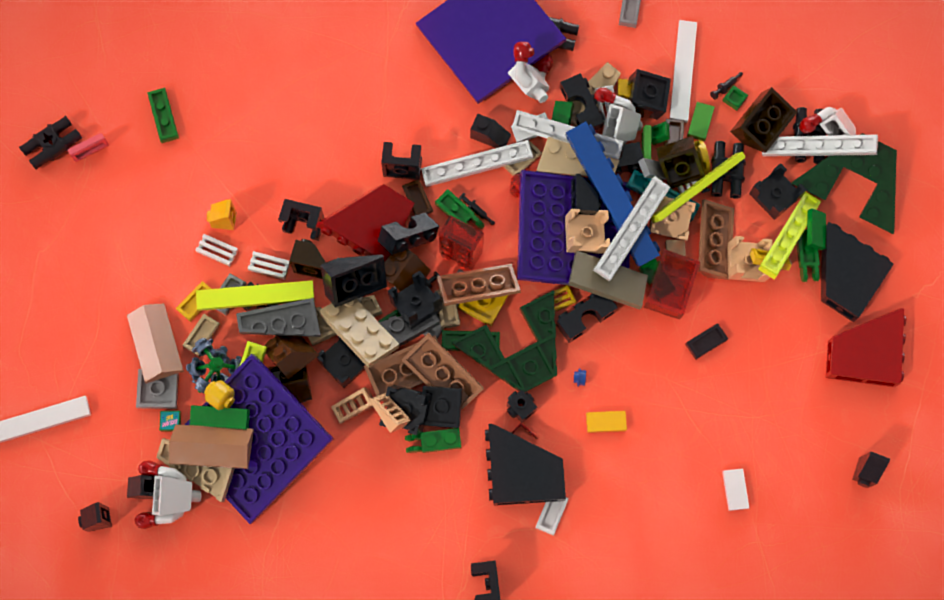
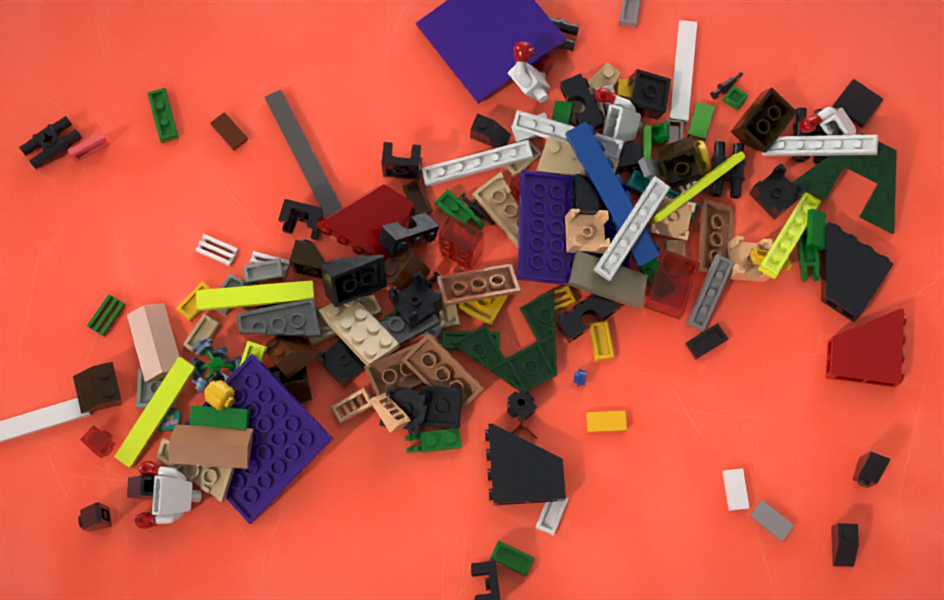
(97, 388): none -> dark brown slope
(98, 441): none -> clear red brick
(99, 312): none -> green tile
(155, 412): none -> neon yellow tile
(222, 215): yellow slope -> none
(229, 131): none -> reddish brown tile
(263, 271): none -> light grey tile
(303, 152): none -> dark grey tile
(500, 205): none -> tan wing
(512, 558): none -> green tile
(601, 341): none -> yellow tile
(709, 292): none -> light grey tile
(771, 520): none -> light grey tile
(844, 544): none -> black slope
(858, 102): none -> black tile

